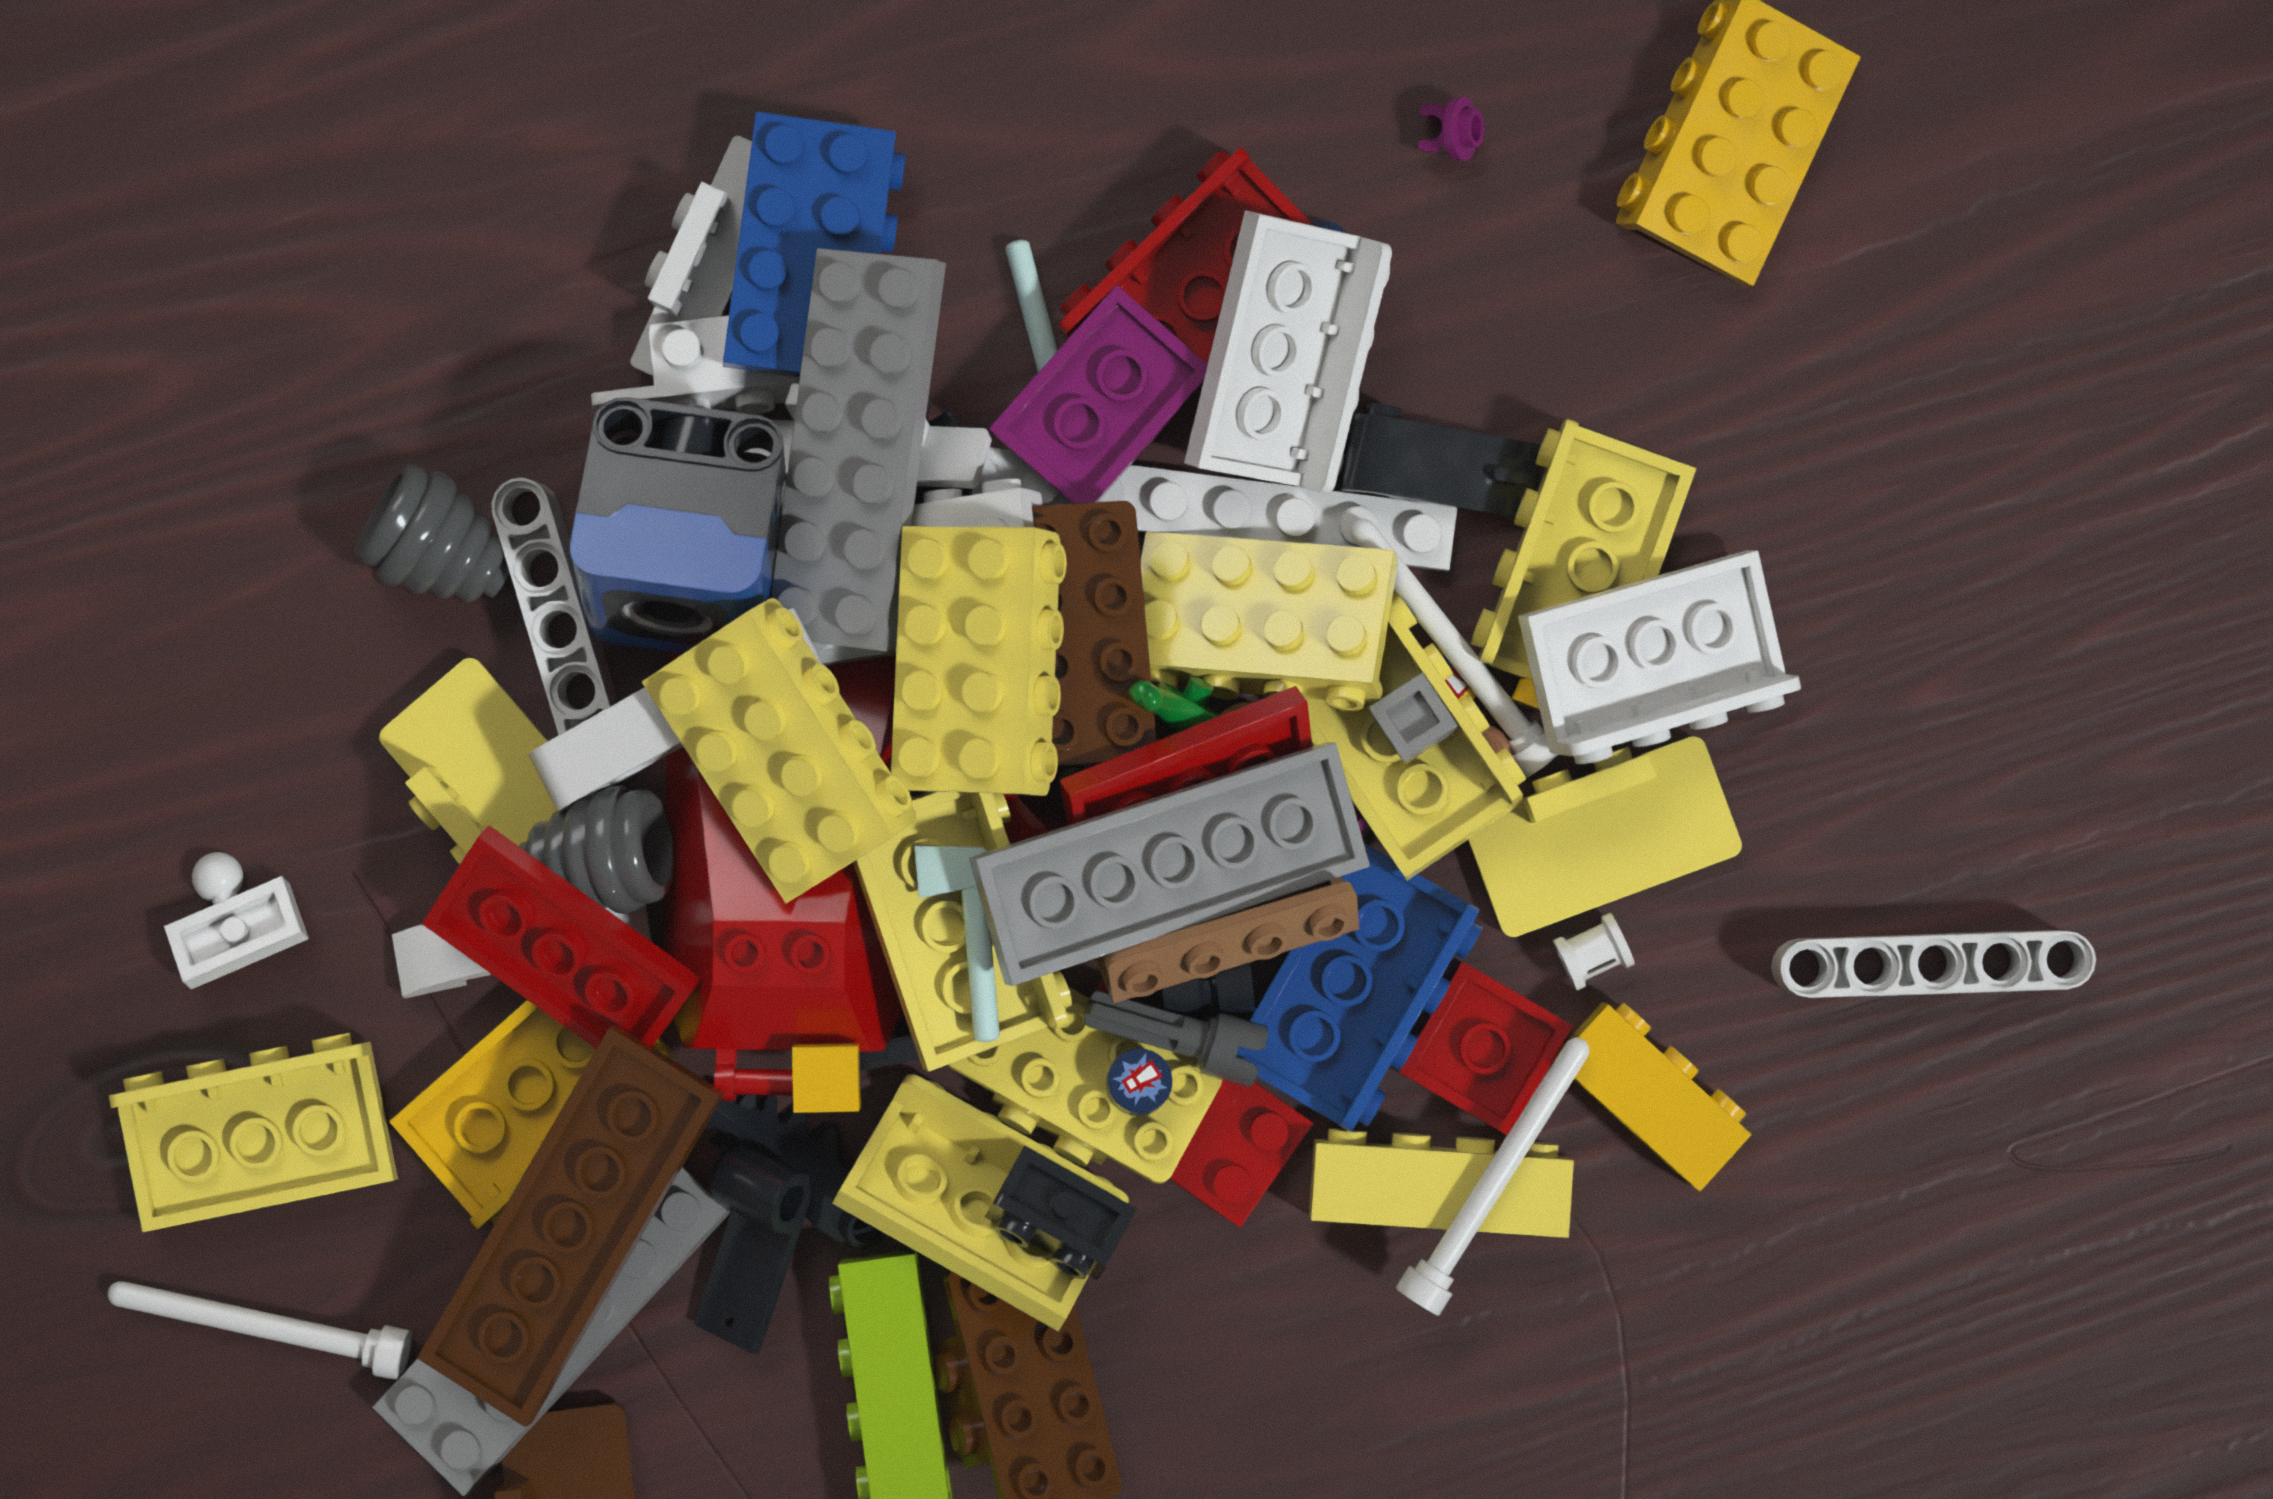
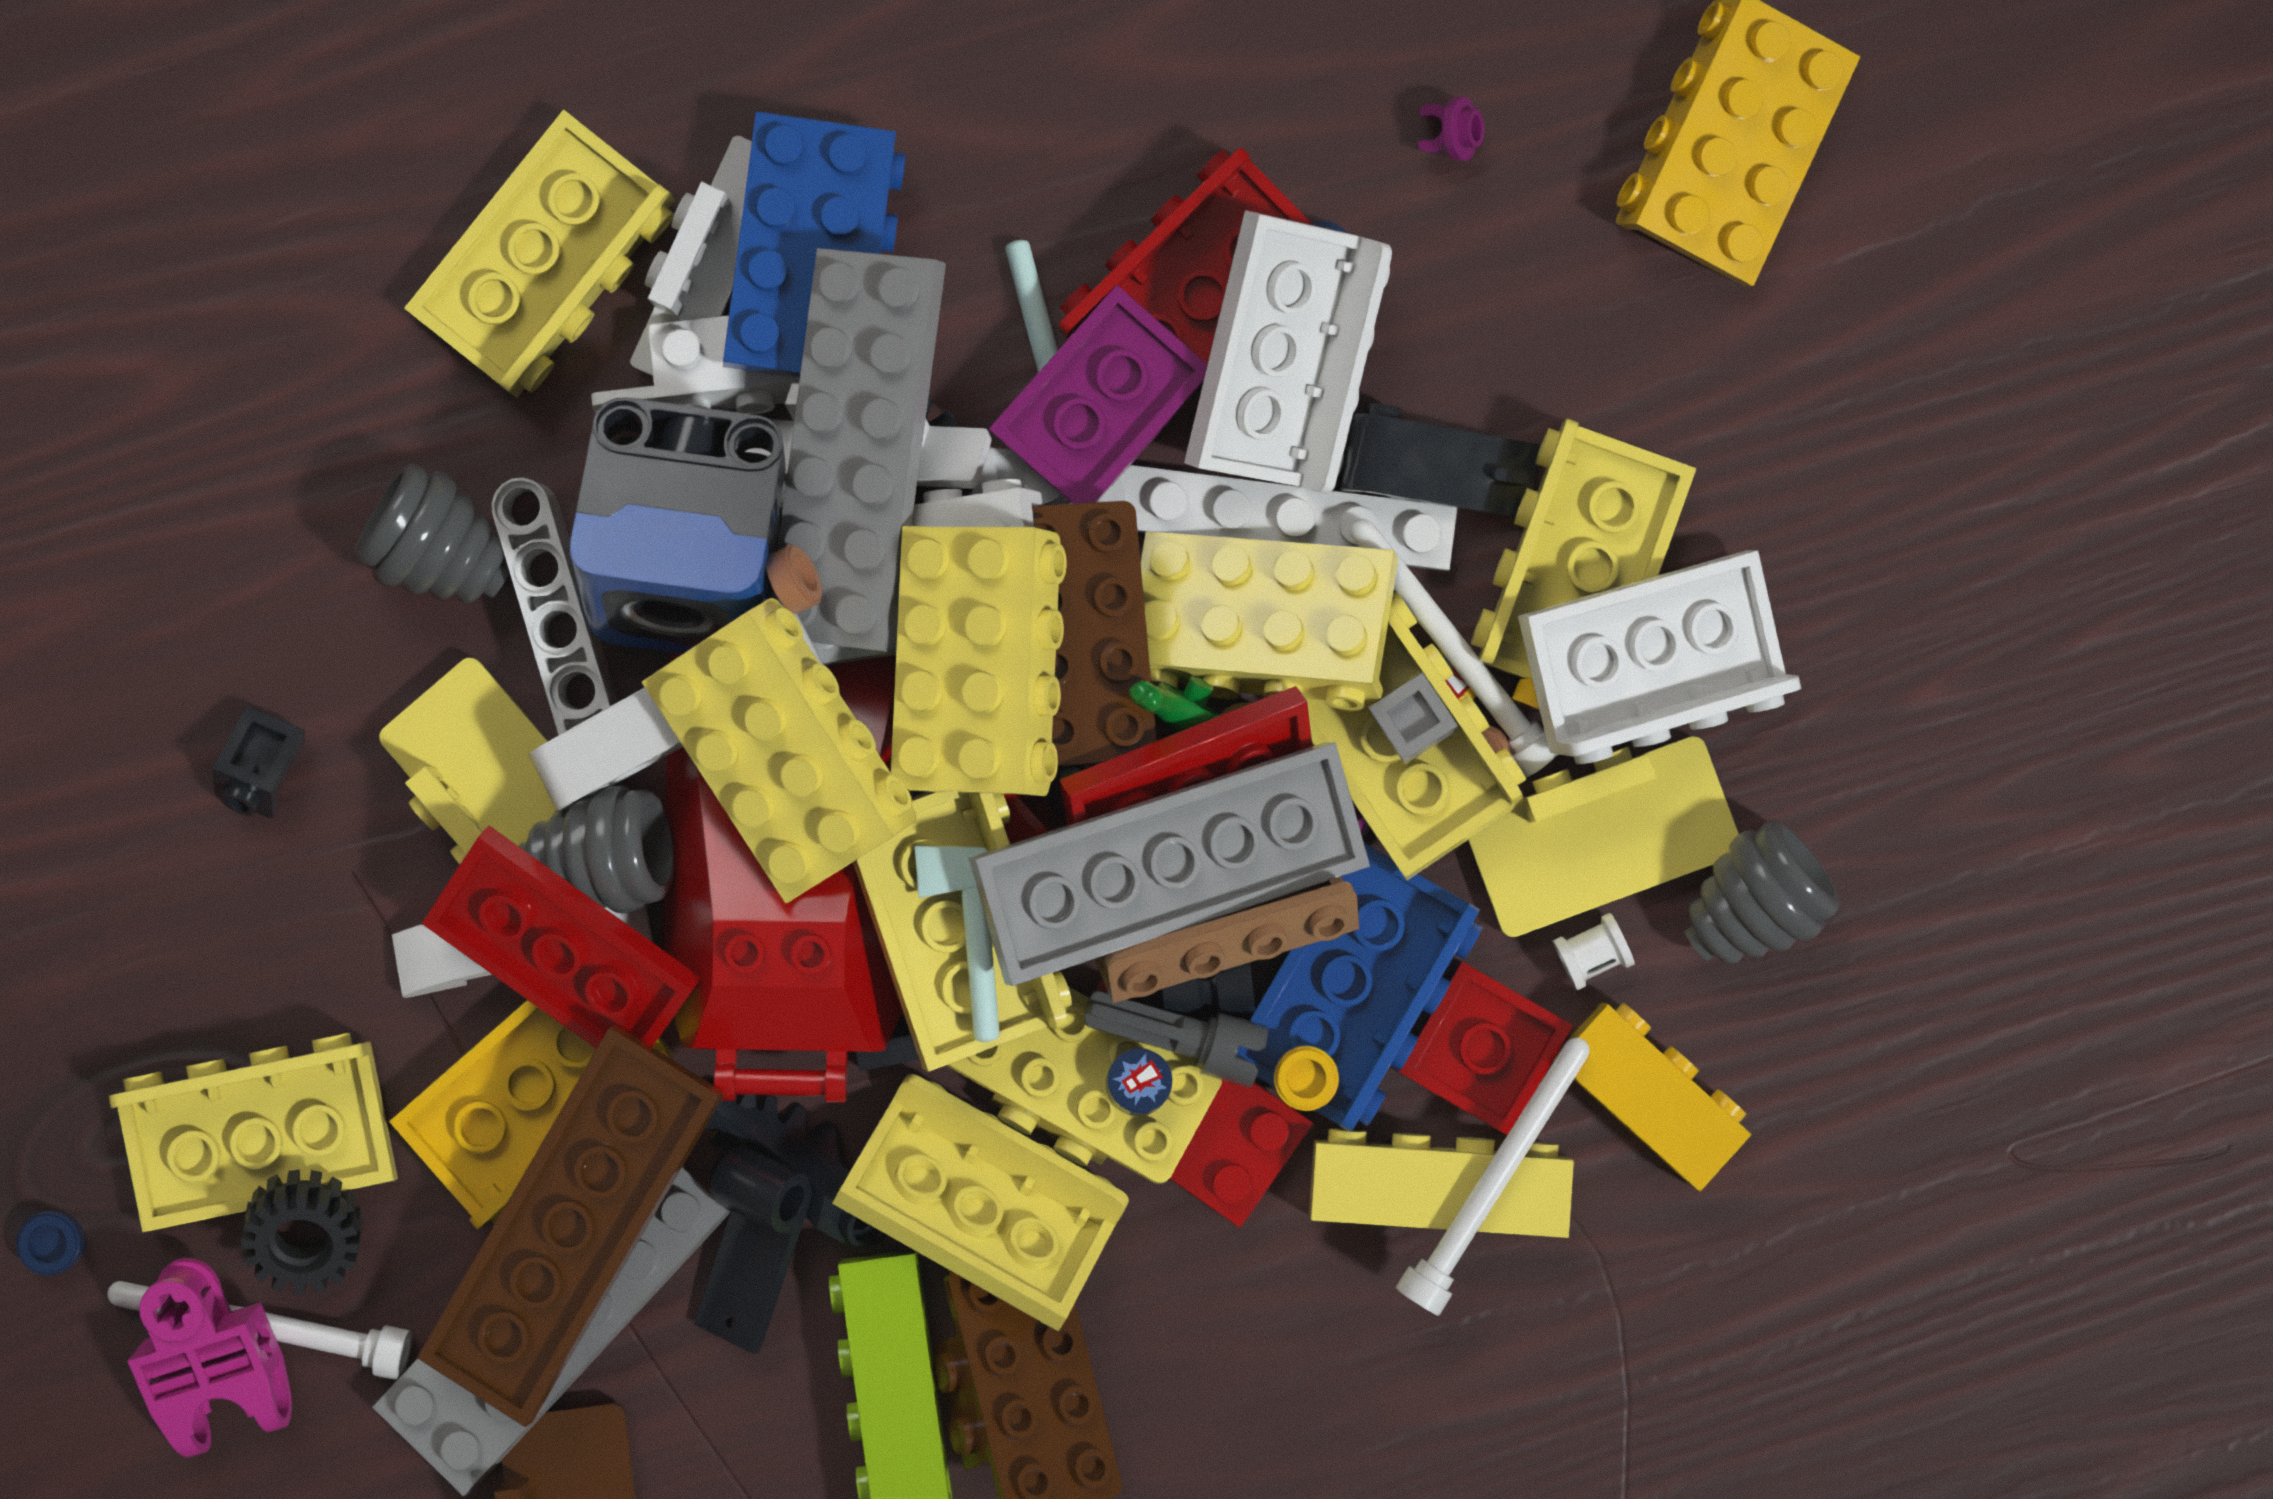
(50, 1242): none -> dark blue tile
(205, 1354): none -> dark pink piece
(236, 926): white plate -> none
(256, 763): none -> black bracket
(301, 1262): none -> black tyre
(542, 255): none -> light yellow bracket
(794, 578): none -> nougat tile
(826, 1077): yellow tile -> none
(1060, 1215): black bracket -> none
(1306, 1078): none -> yellow tile
(1761, 897): none -> dark grey piece
(1963, 970): white beam -> none

